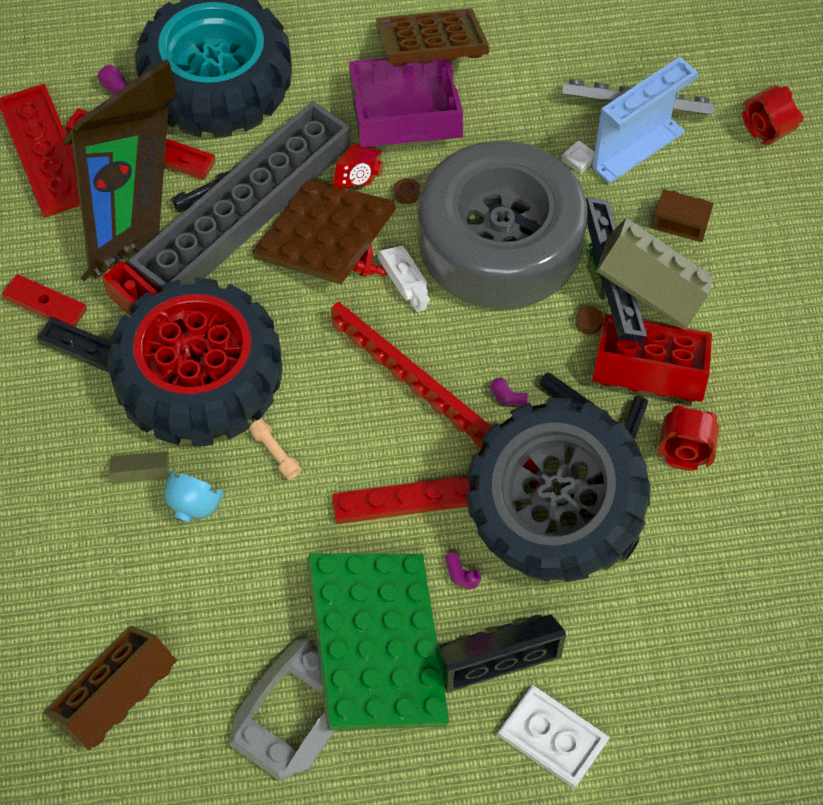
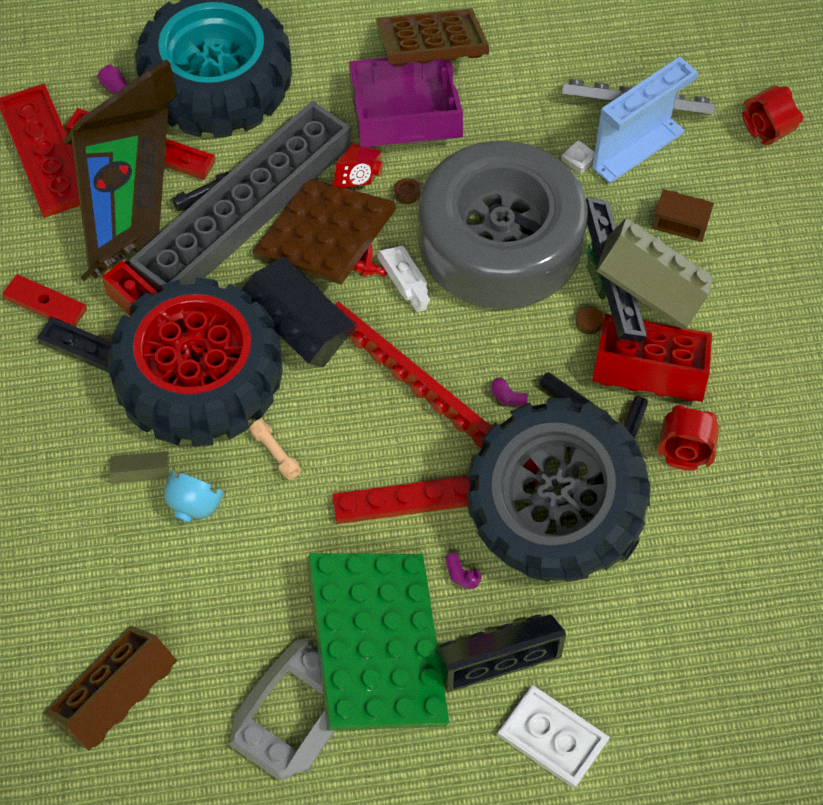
(300, 311): none -> black slope

